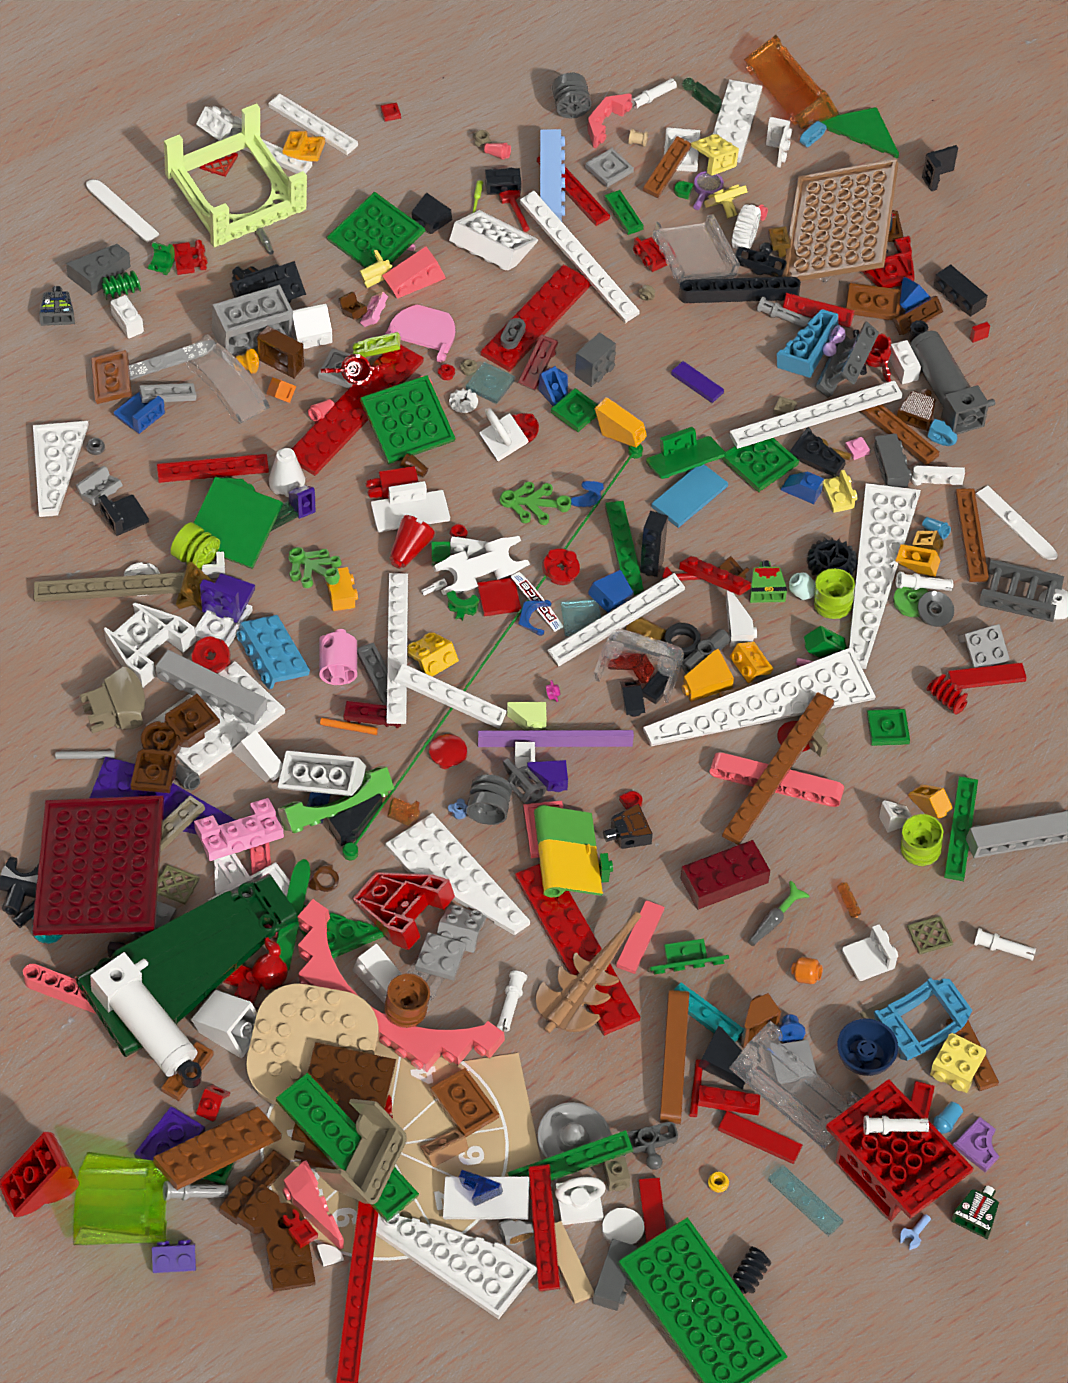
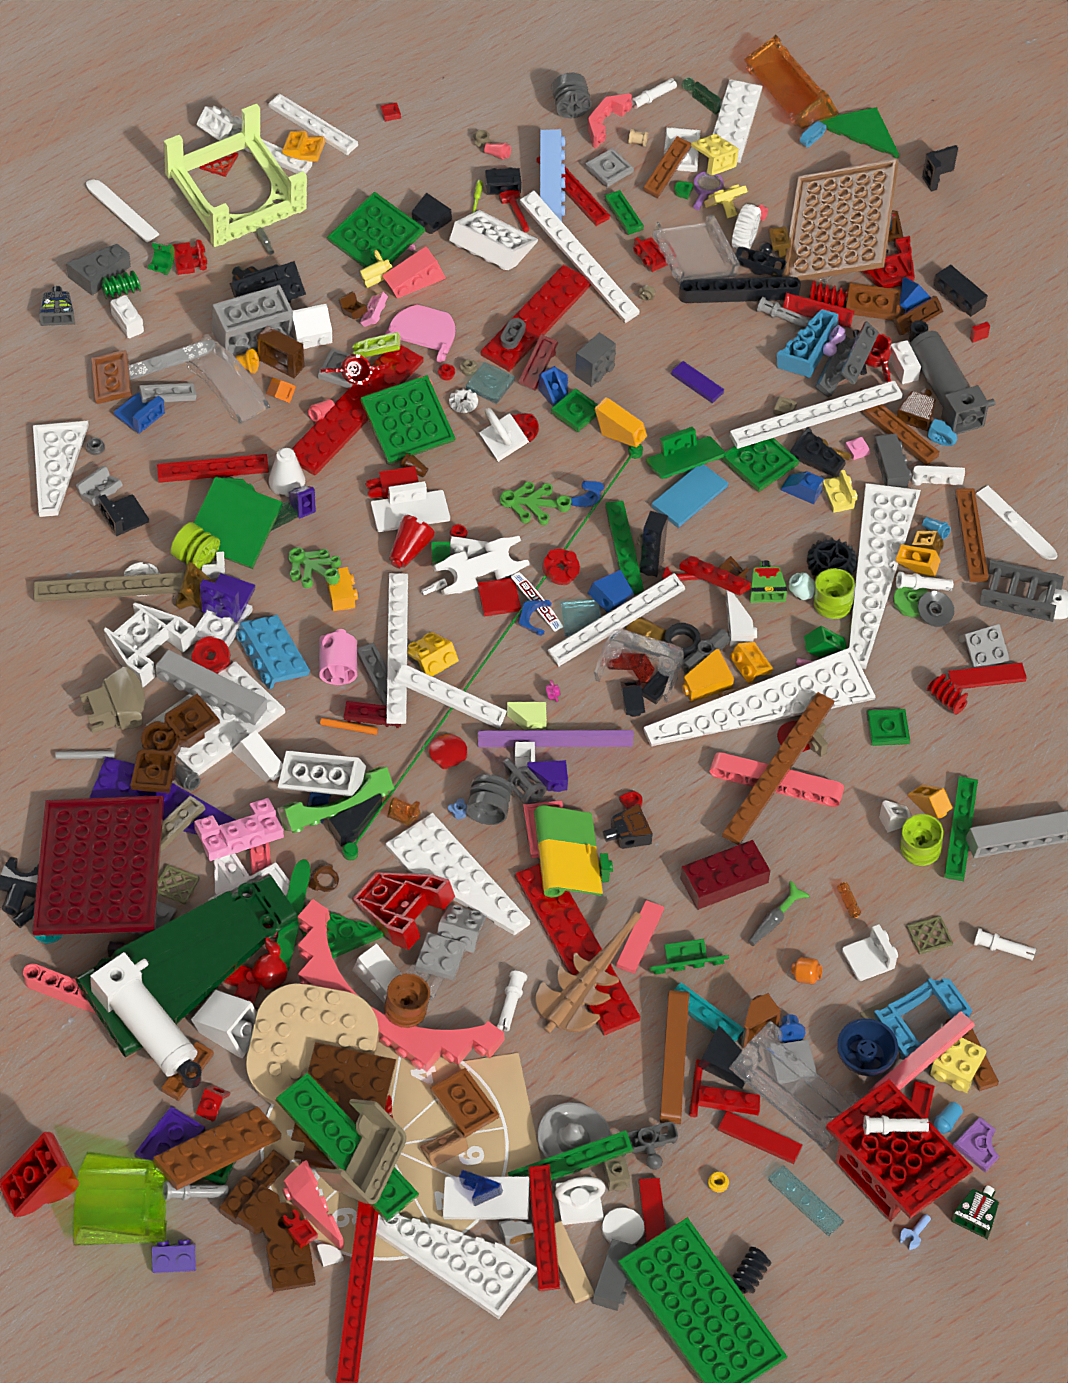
(461, 606): green piece -> none
(778, 137): white bracket -> none
(827, 294): none -> red piece
(928, 1051): none -> coral tile

